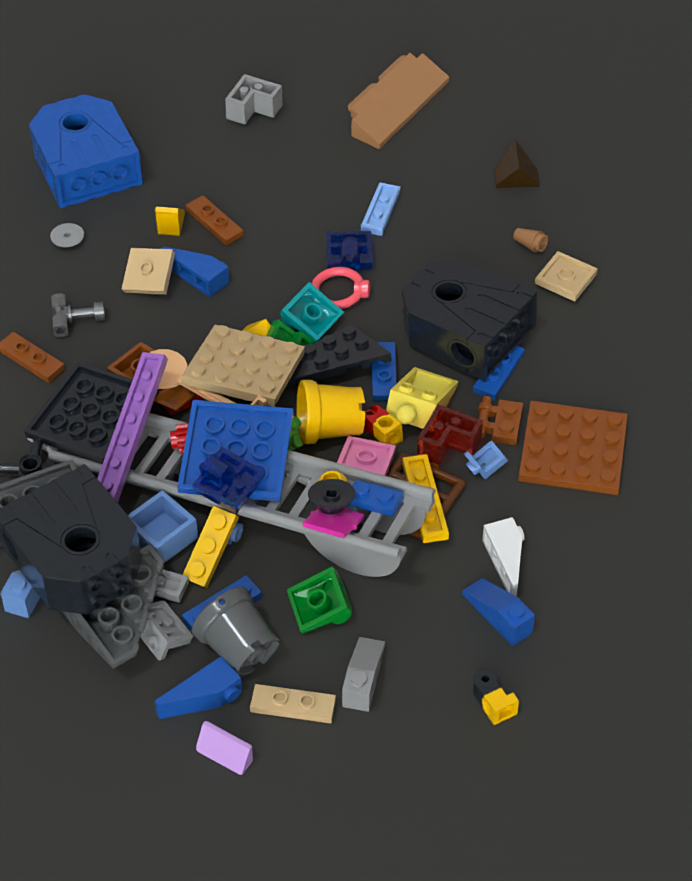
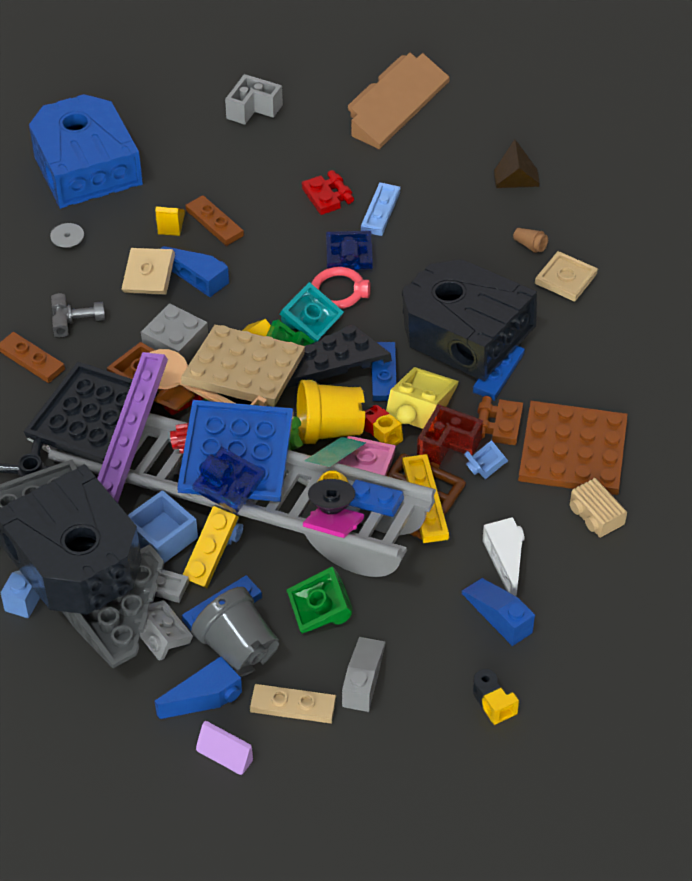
(176, 331): none -> light grey piece
(321, 193): none -> red plate
(335, 452): none -> teal sticker
(597, 508): none -> tan brick

